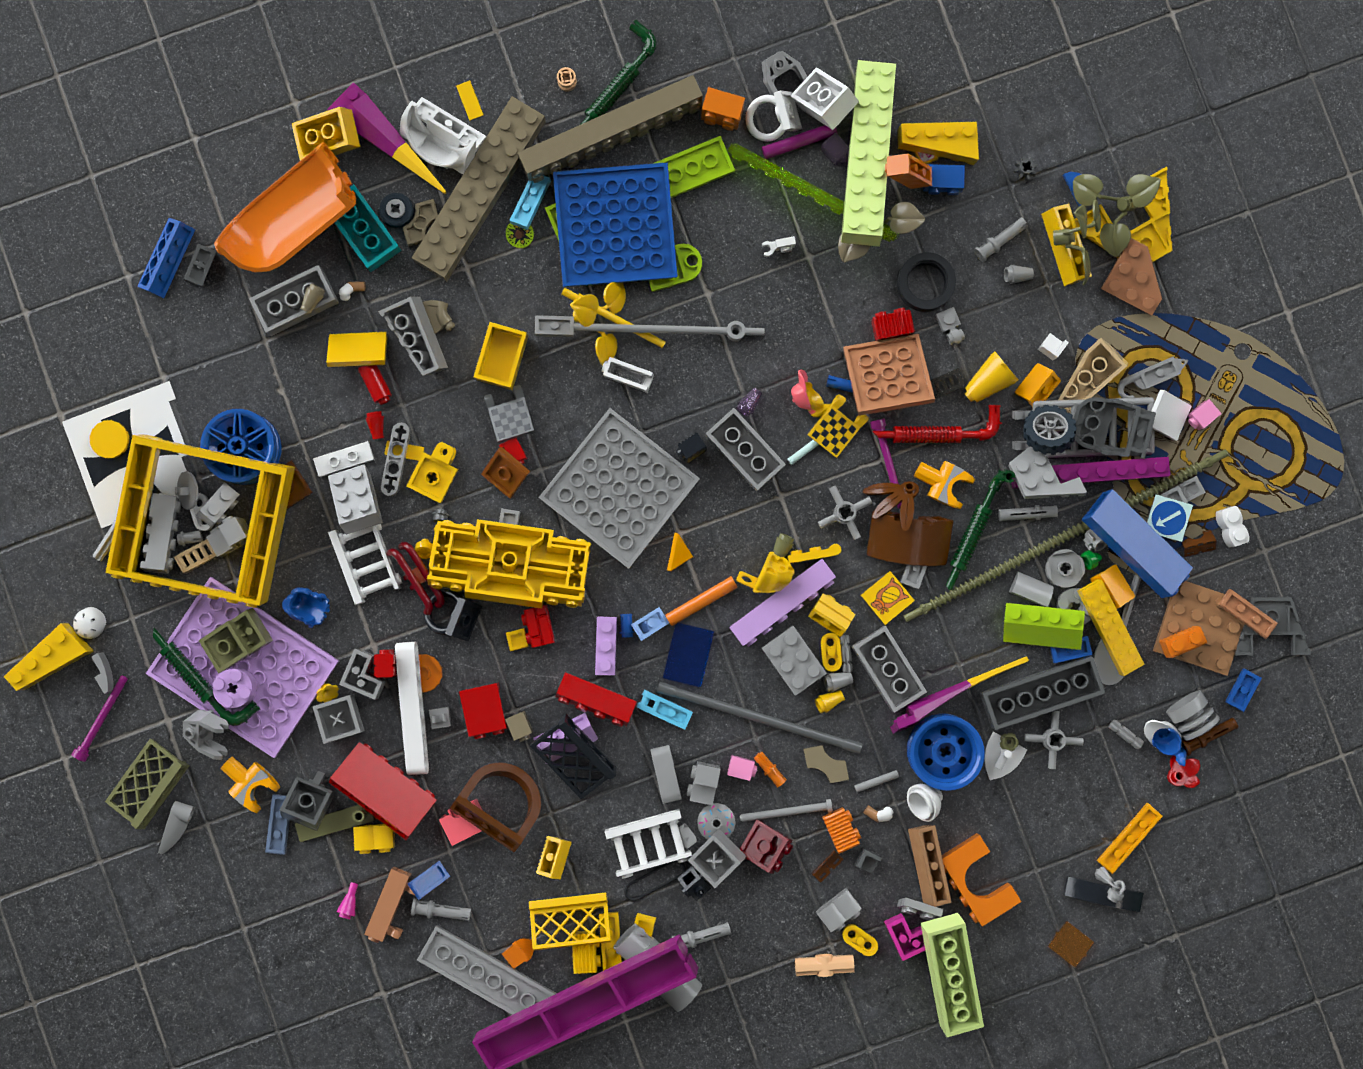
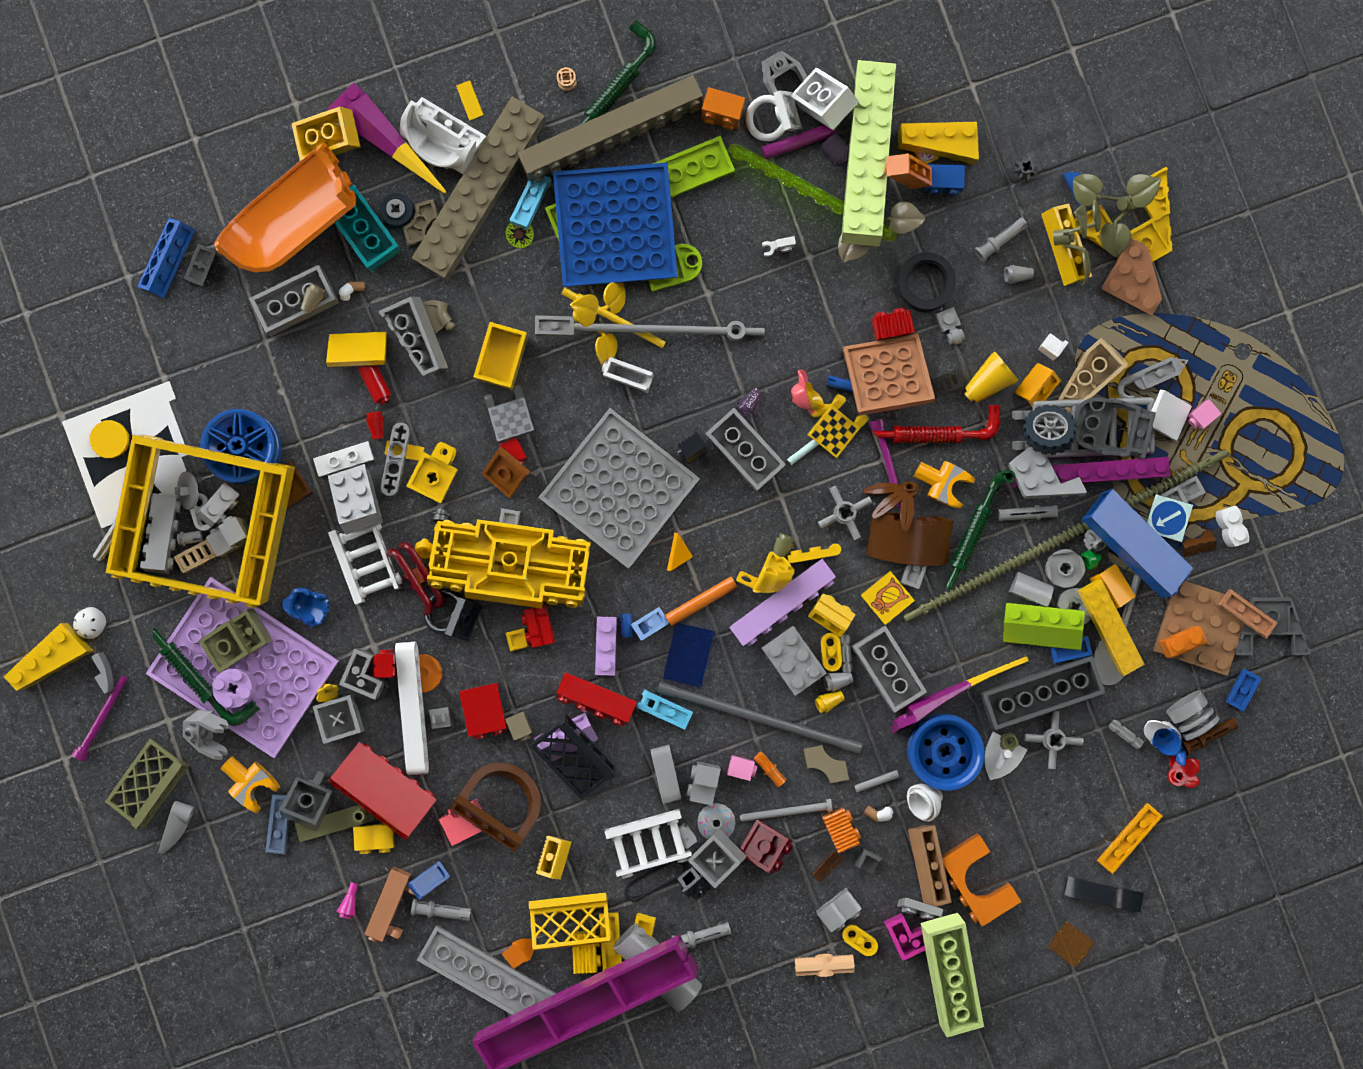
(1113, 894): light grey piece -> none

